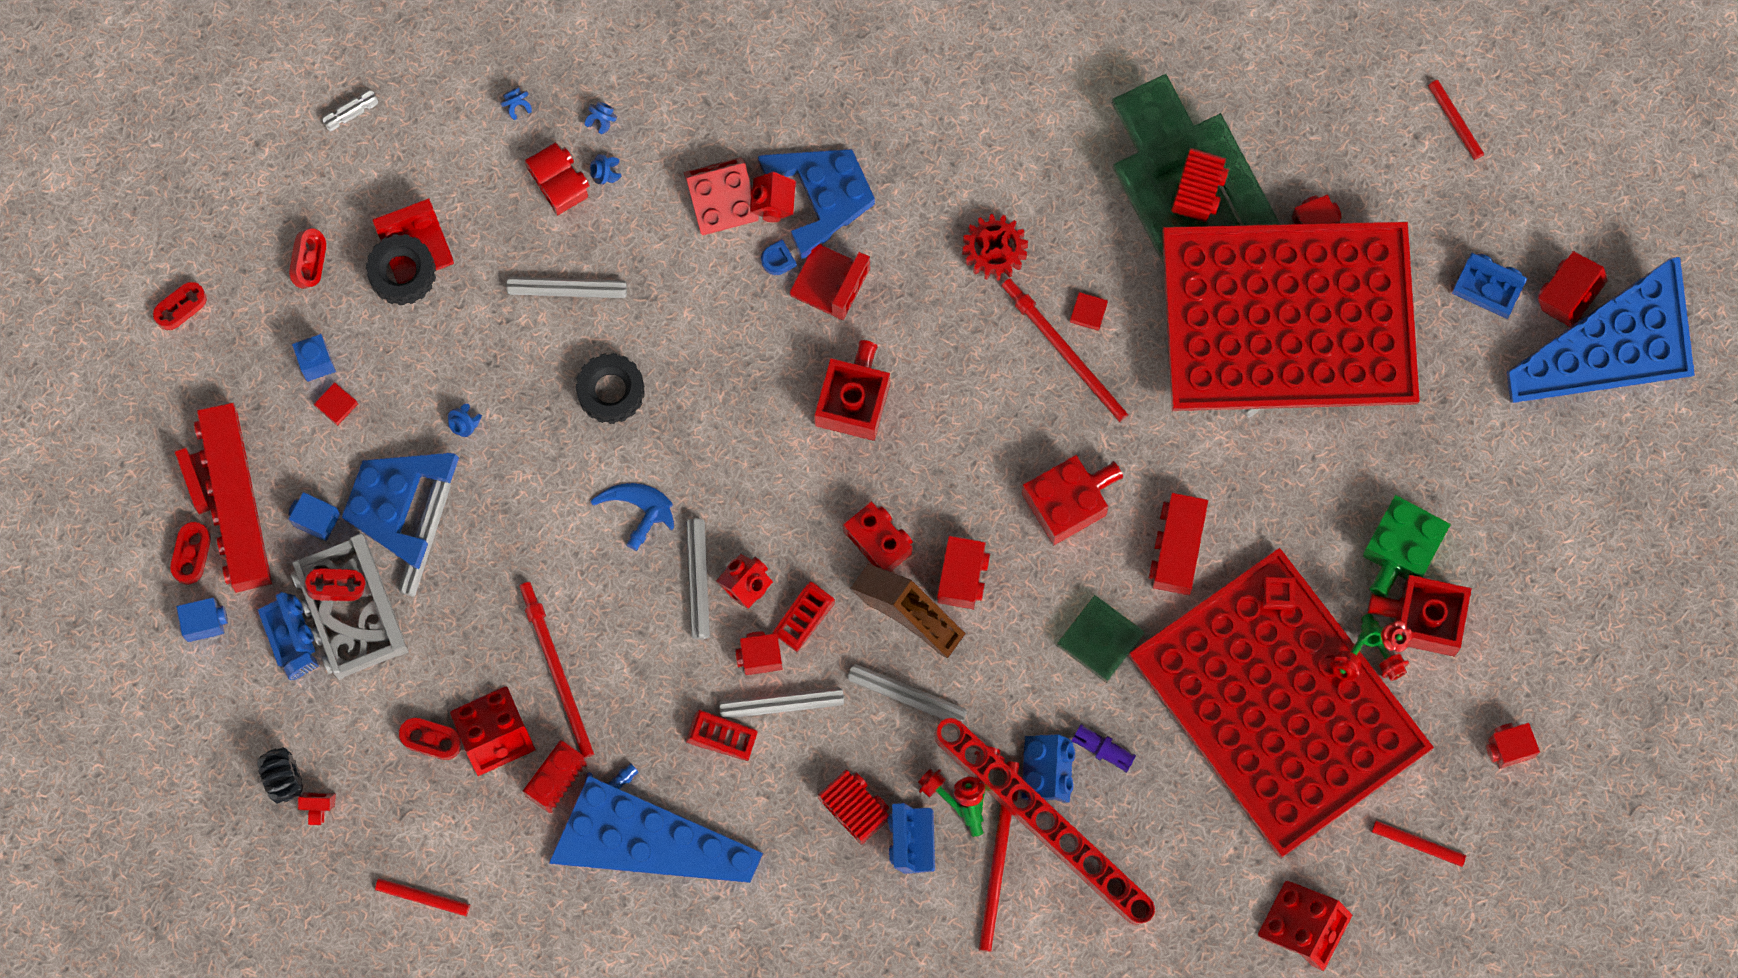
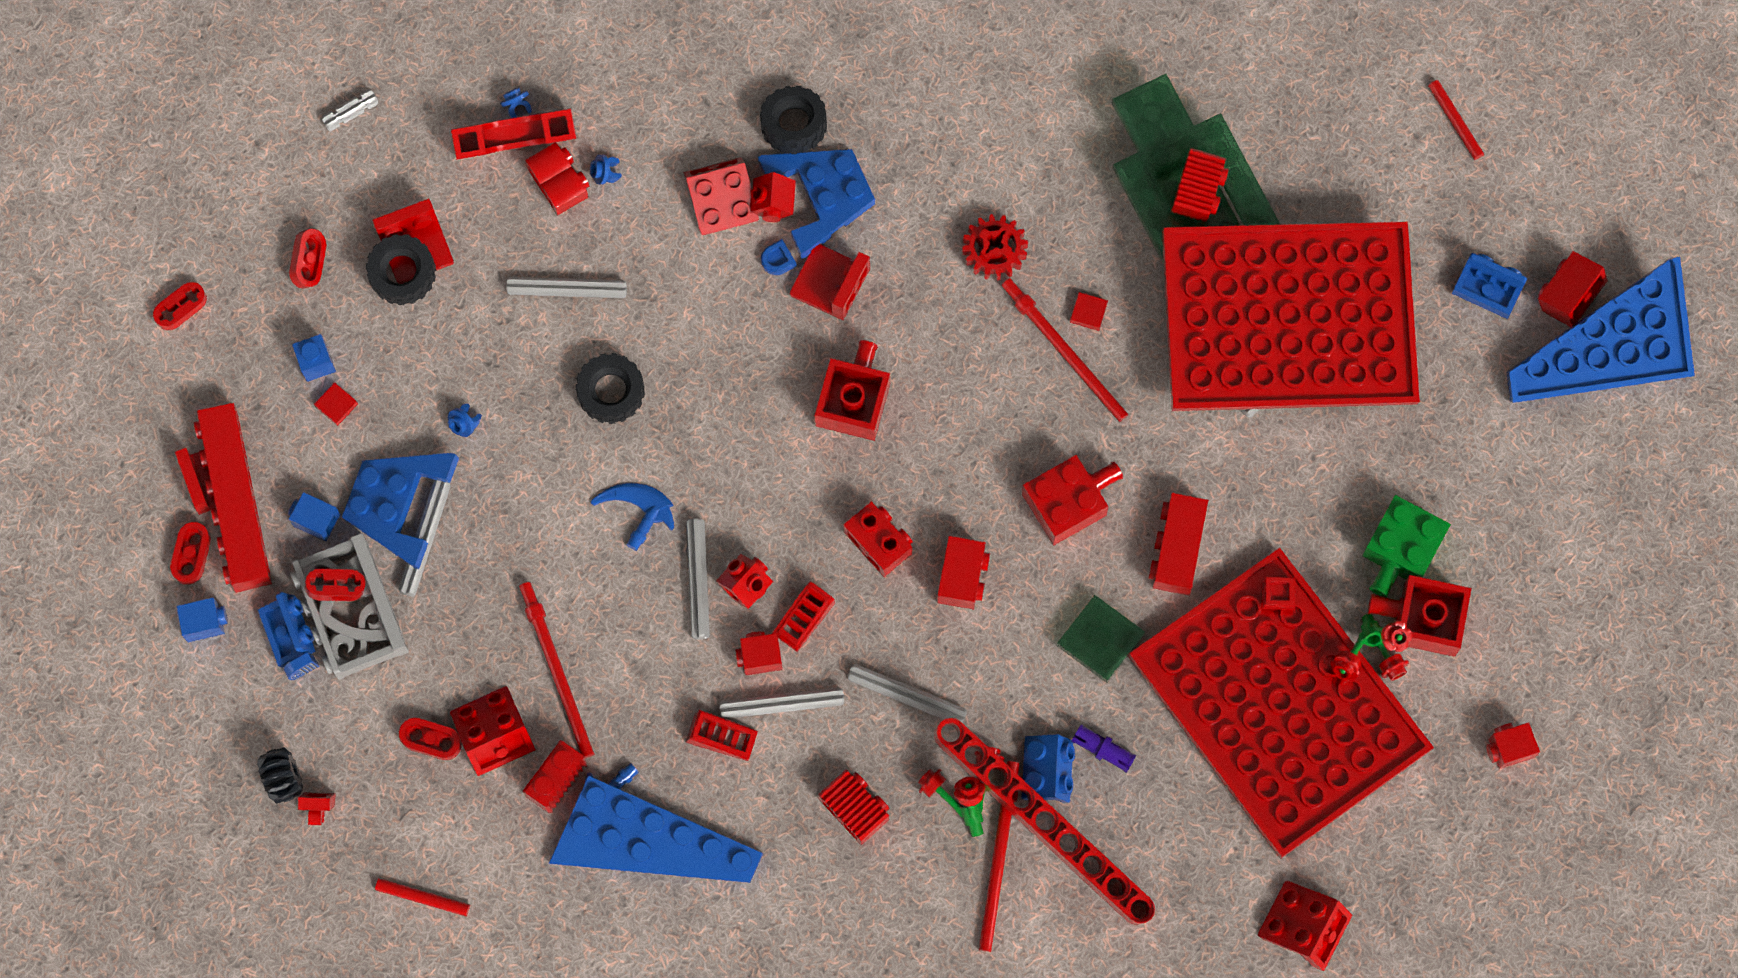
(513, 133): none -> red arch
(603, 113): blue plate -> none
(793, 98): none -> black tyre
(909, 606): reddish brown arch -> none
(912, 839): blue bracket -> none
(1317, 211): red brick -> none
(1419, 843): red bar -> none

